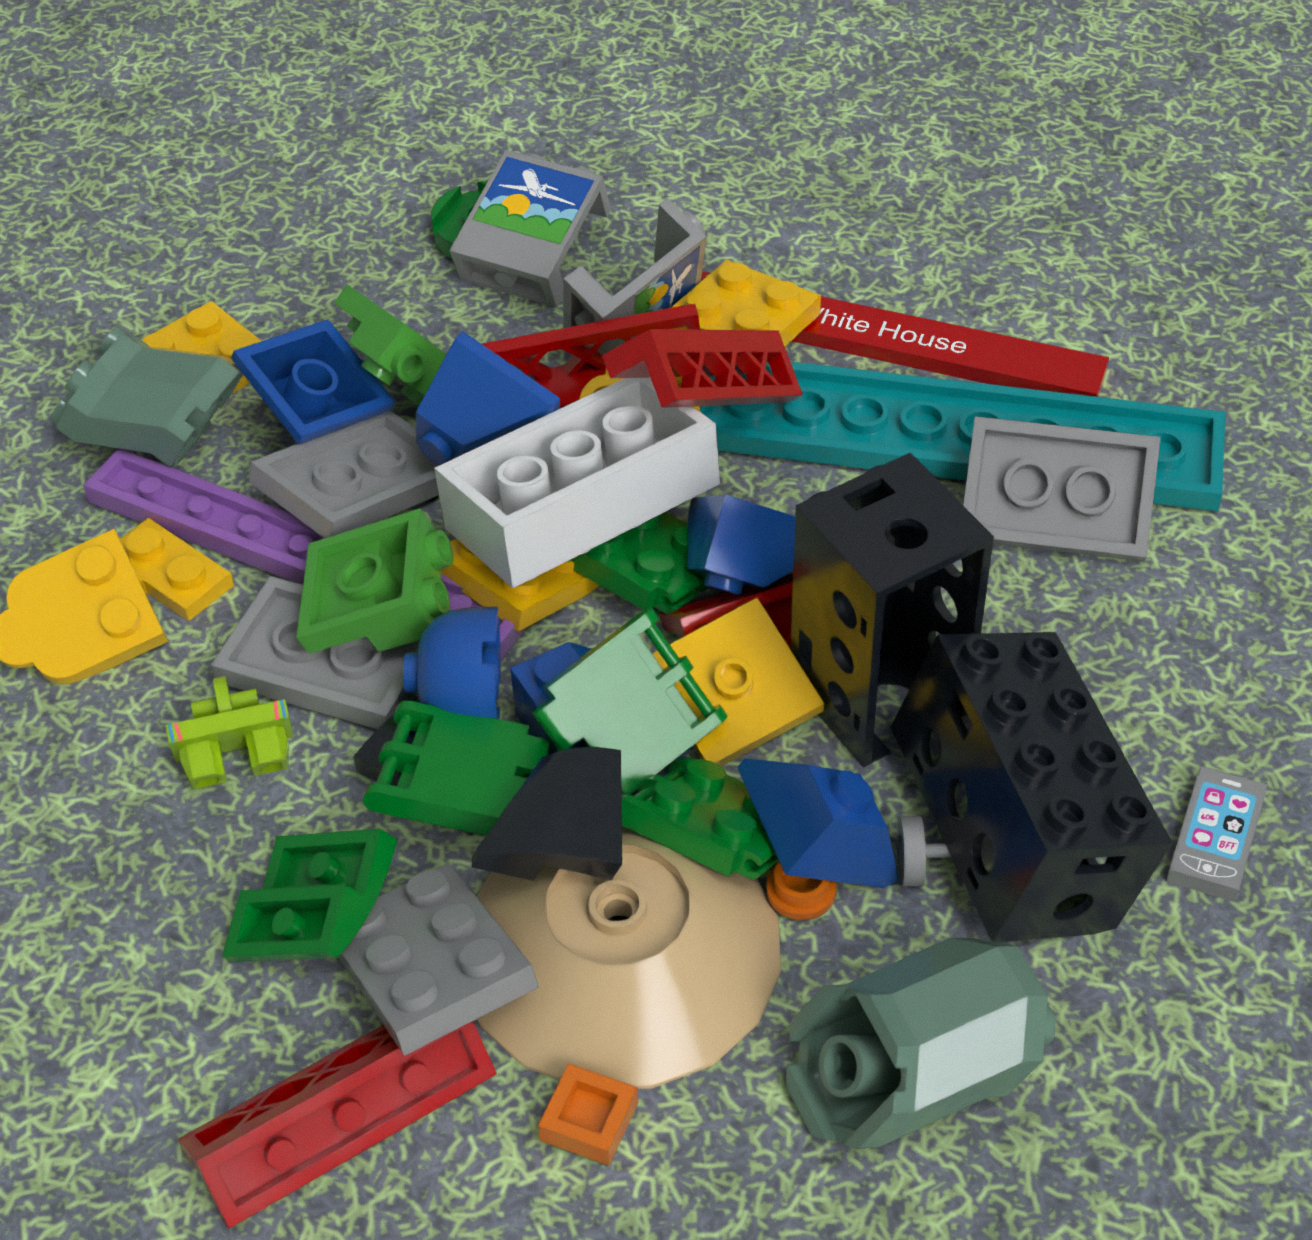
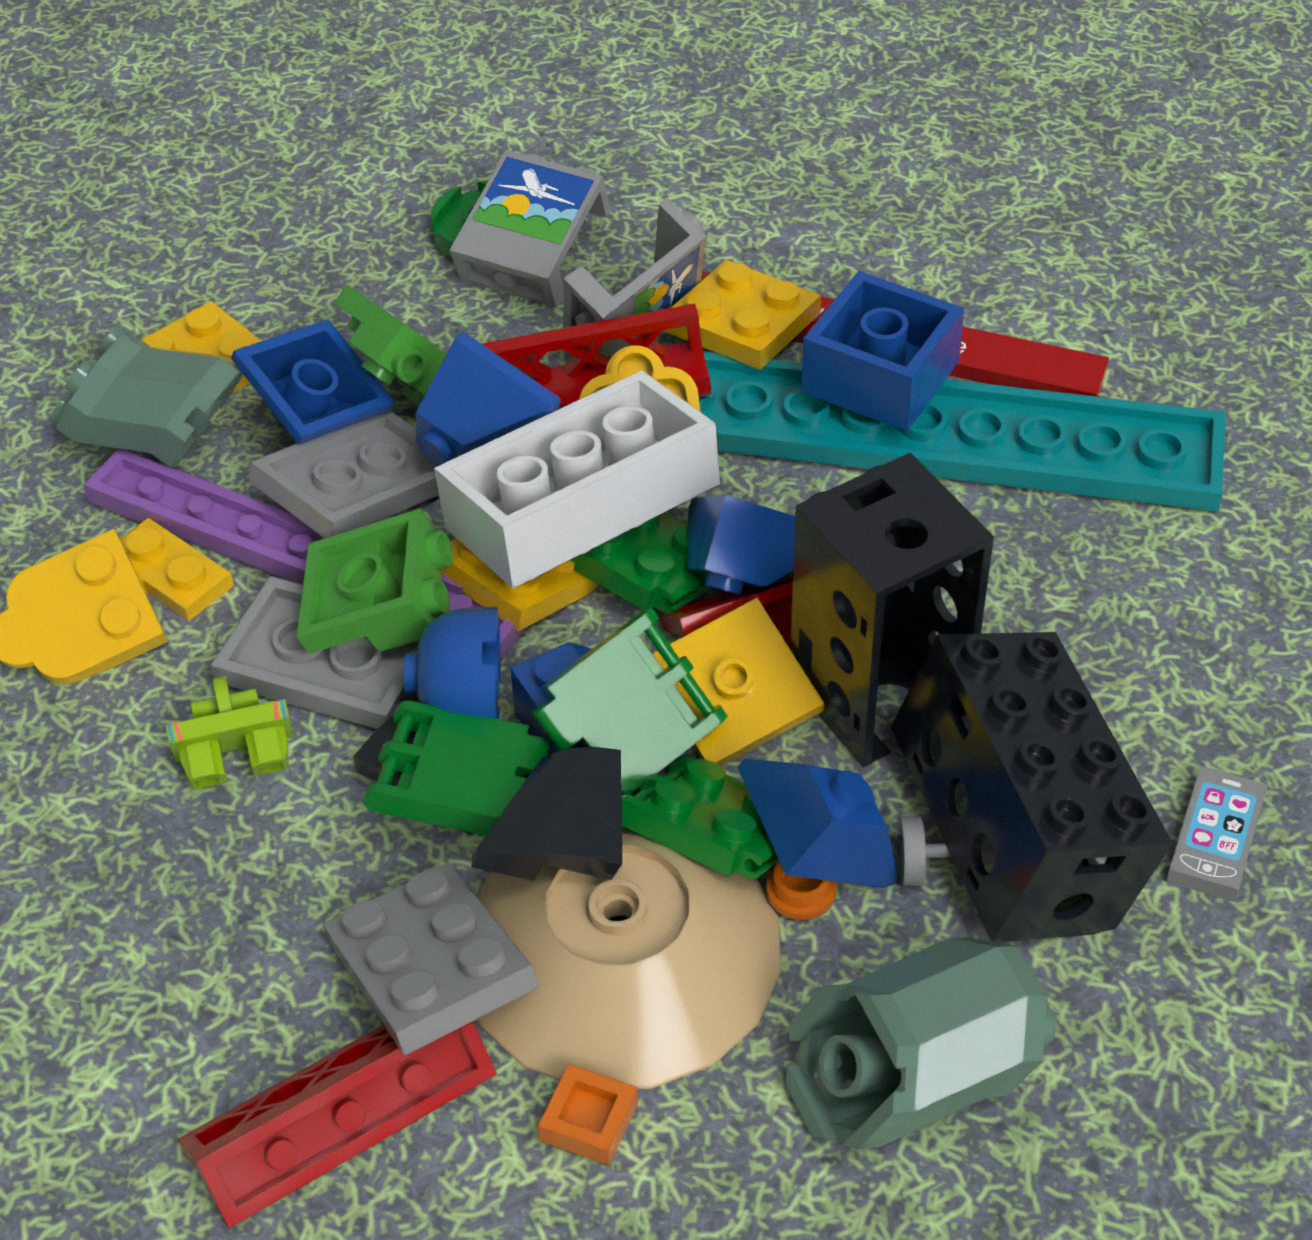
(311, 896): green slope -> none
(705, 353): red fence -> none
(882, 350): none -> blue brick
(1062, 487): light grey plate -> none

